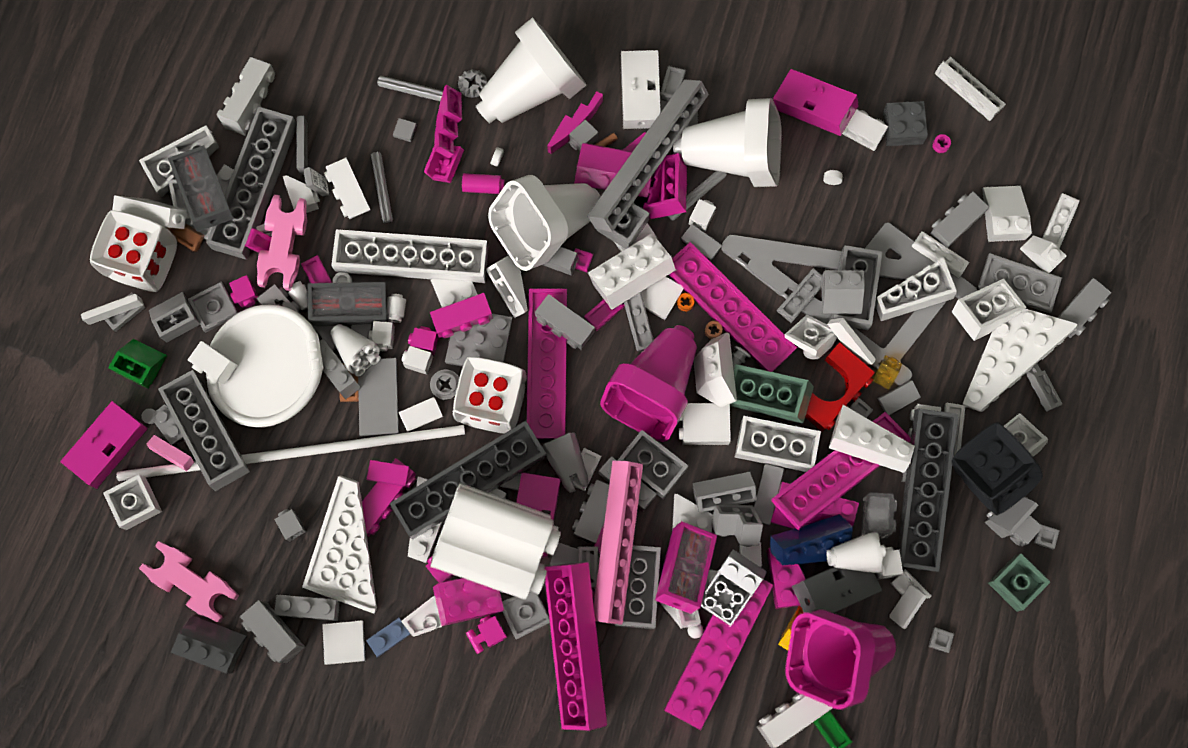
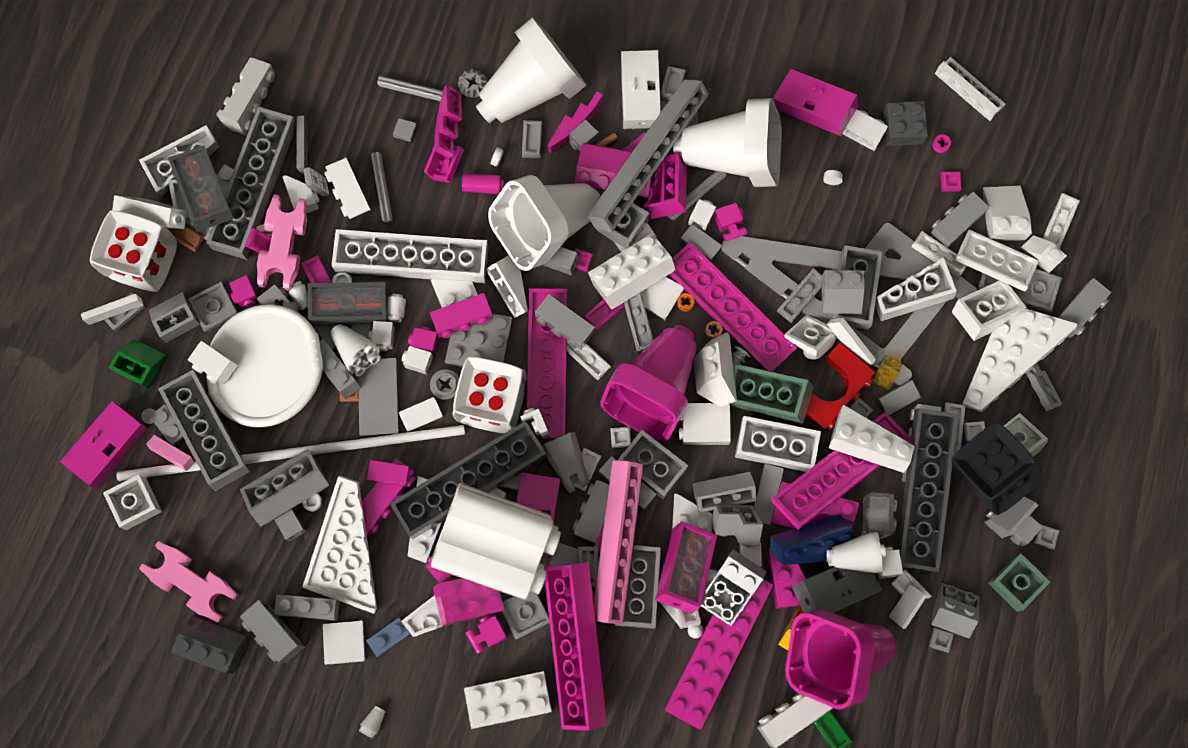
(284, 487): none -> light grey brick
(313, 503): none -> white tile
(372, 723): none -> white cone
(507, 700): none -> white brick
(532, 139): none -> light grey tile
(534, 416): none -> white bracket
(589, 360): none -> white tile
(620, 437): none -> white tile
(729, 219): none -> dark pink brick
(950, 181): none -> dark pink tile
(956, 610): none -> light grey slope
(972, 429): none -> white tile
(997, 260): none -> white tile

